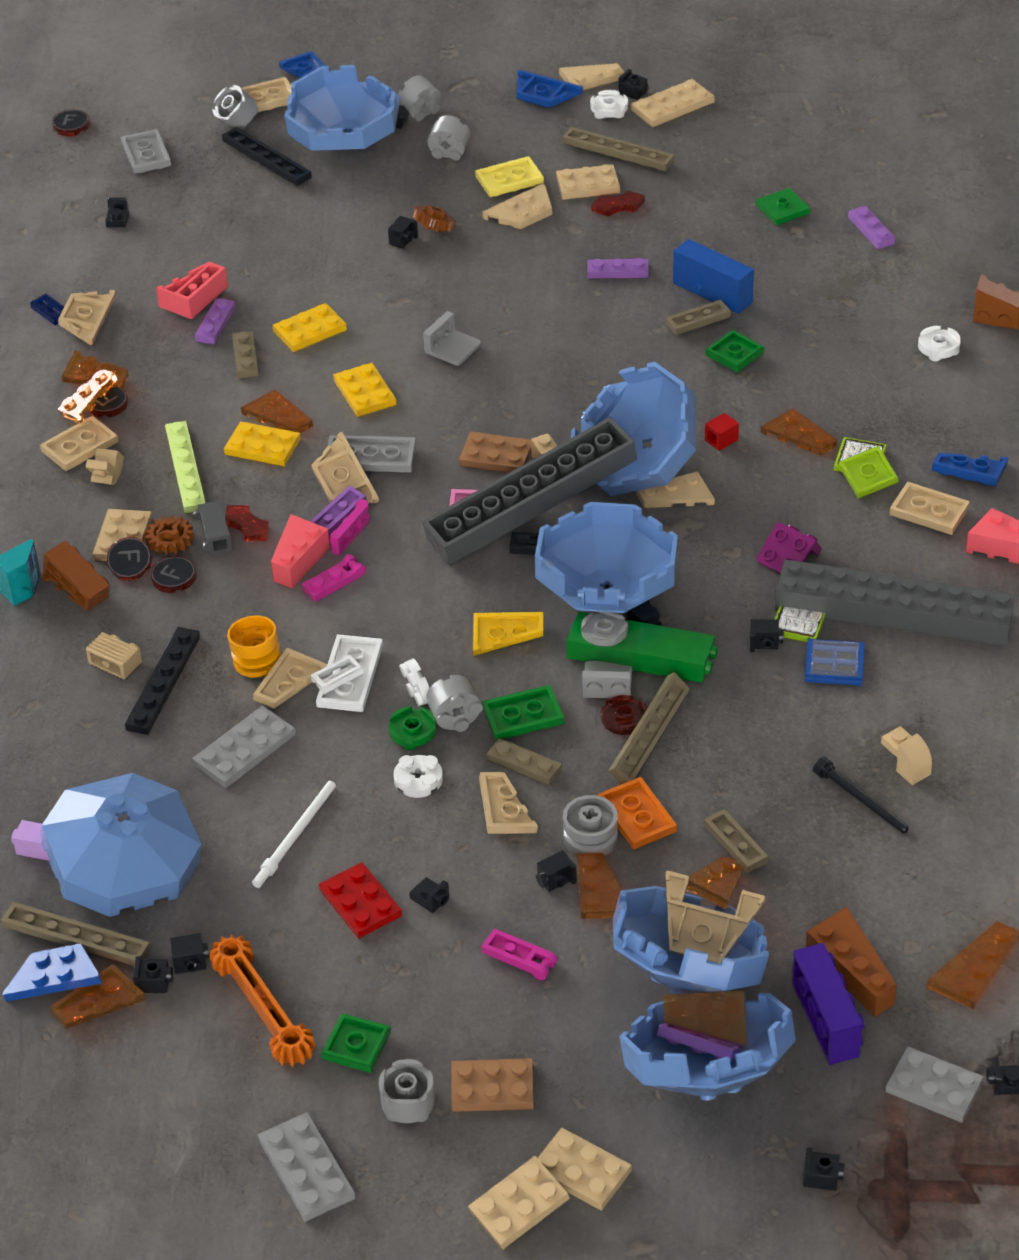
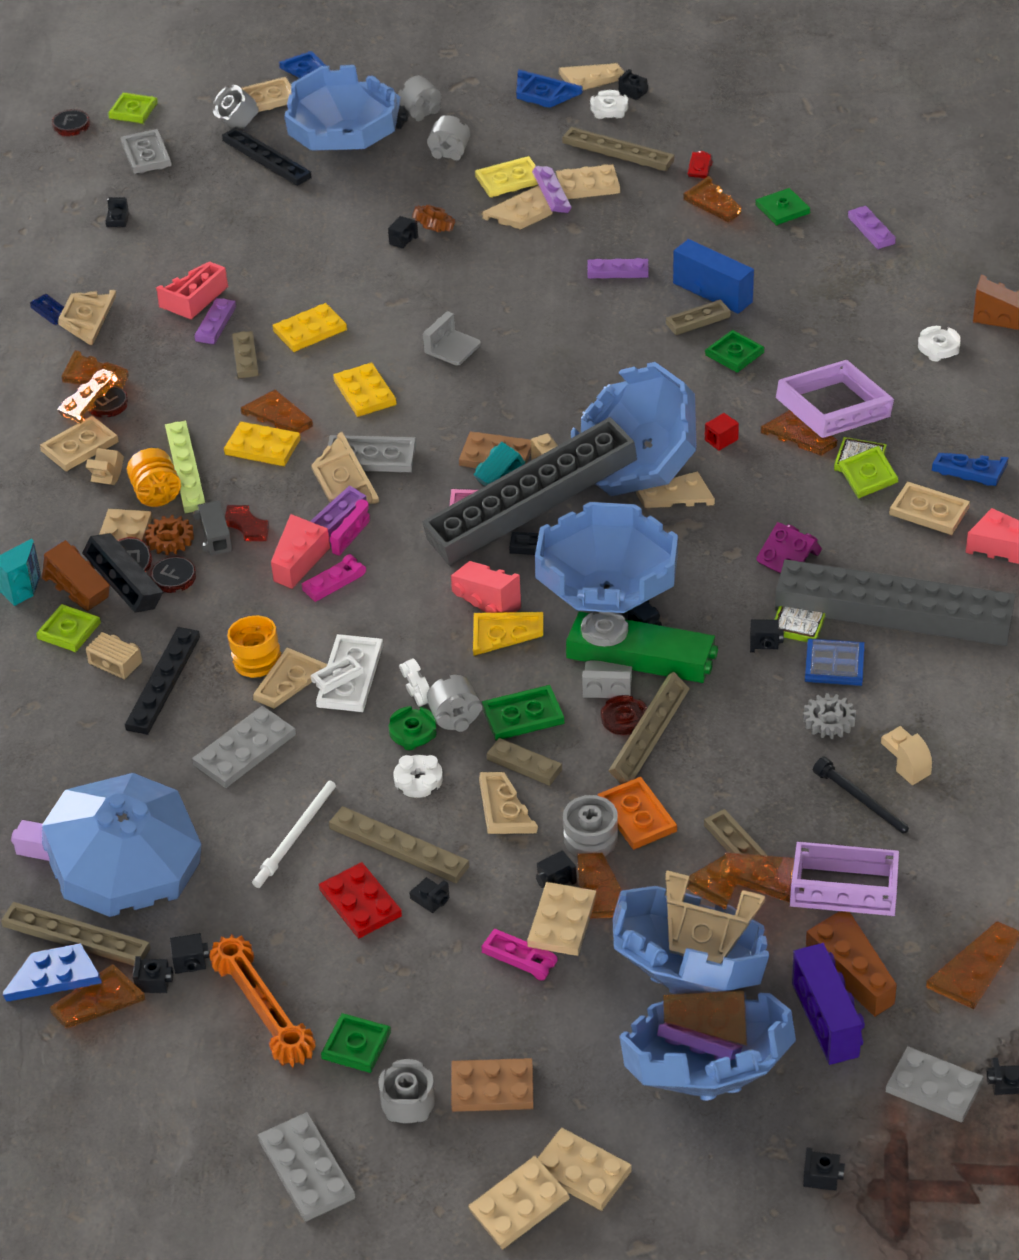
(68, 628): none -> lime tile
(122, 572): none -> black brick
(133, 108): none -> lime tile
(153, 477): none -> light orange wheel
(399, 844): none -> dark tan plate
(487, 588): none -> coral wedge
(499, 463): none -> teal brick
(551, 189): none -> medium lavender plate
(562, 918): none -> tan plate
(612, 204): clear red tile -> none
(672, 102): tan plate -> none
(700, 164): none -> red bracket
(712, 200): none -> clear orange wing
(759, 872): none -> clear orange wing
(829, 716): none -> light grey gear
(842, 895): none -> lavender window
(876, 405): none -> lavender window

